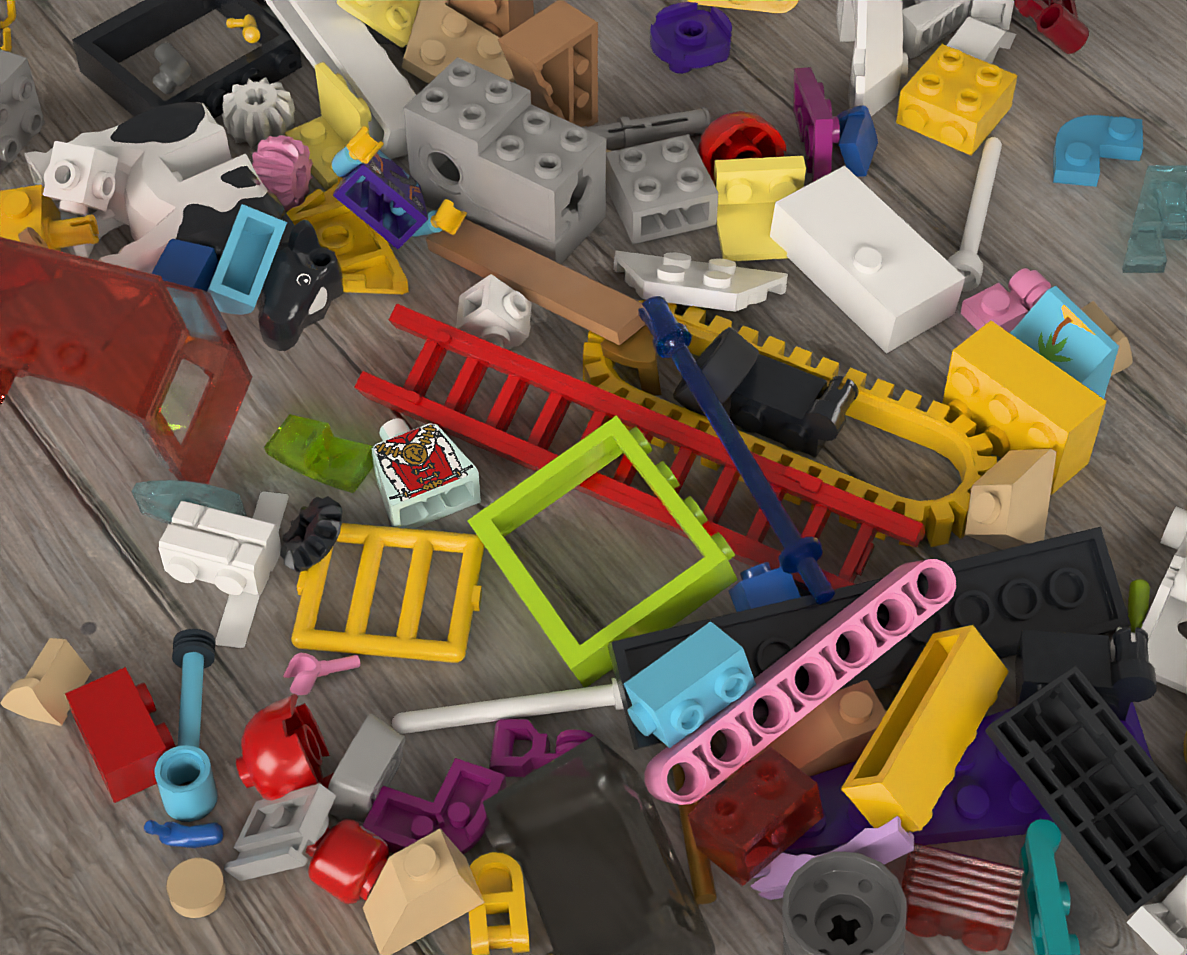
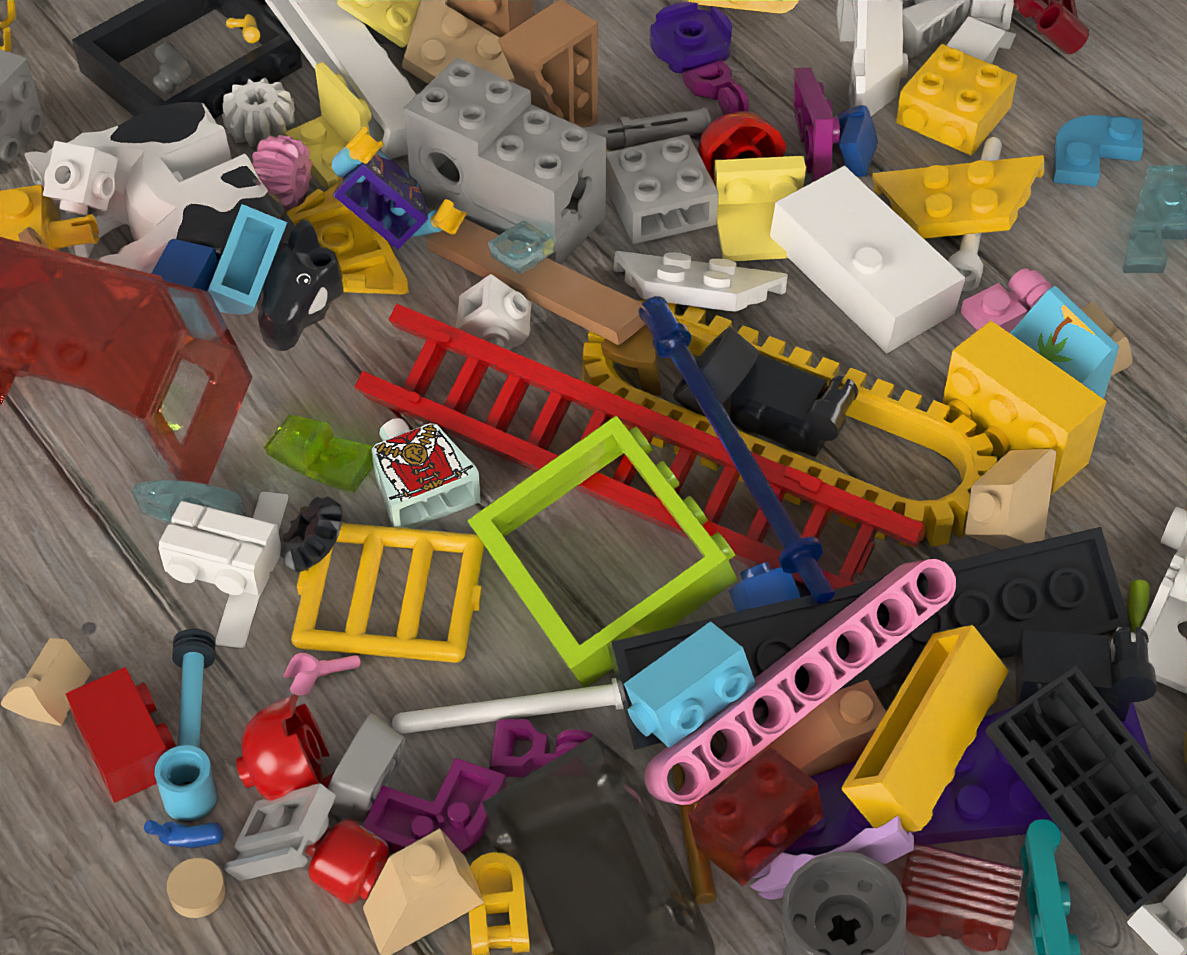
(521, 247): none -> clear light blue plate
(716, 82): none -> magenta piece
(961, 196): none -> yellow wing

